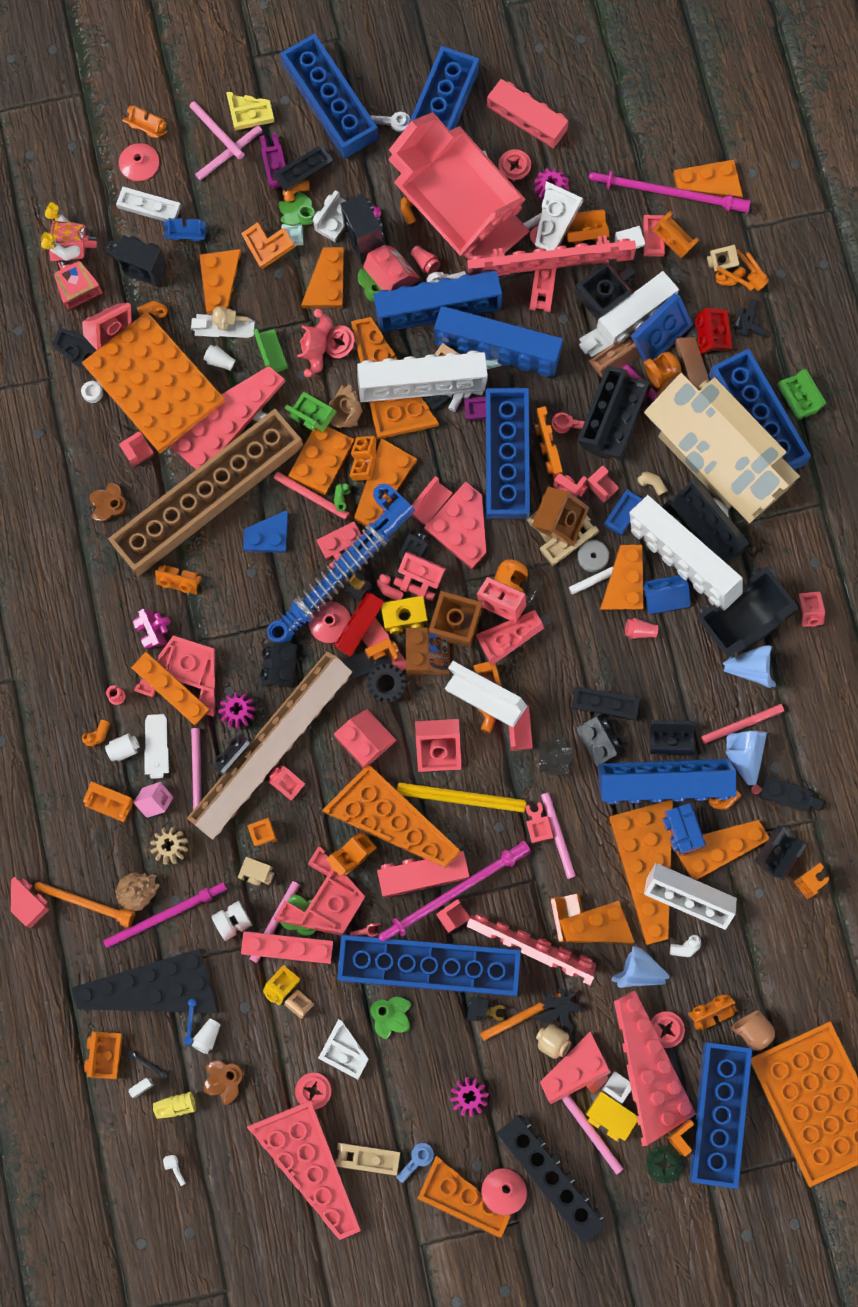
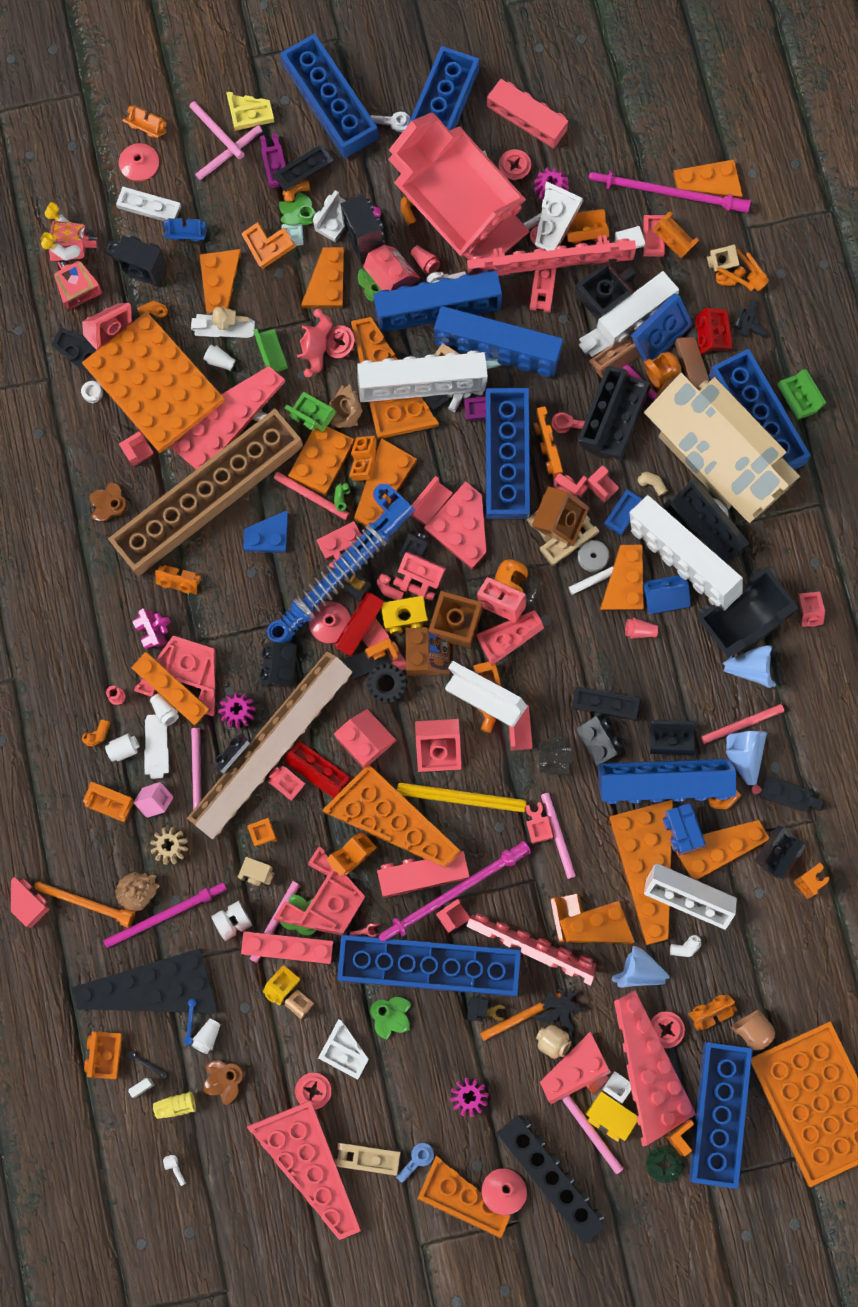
(164, 710): none -> white cone
(316, 769): none -> red slope

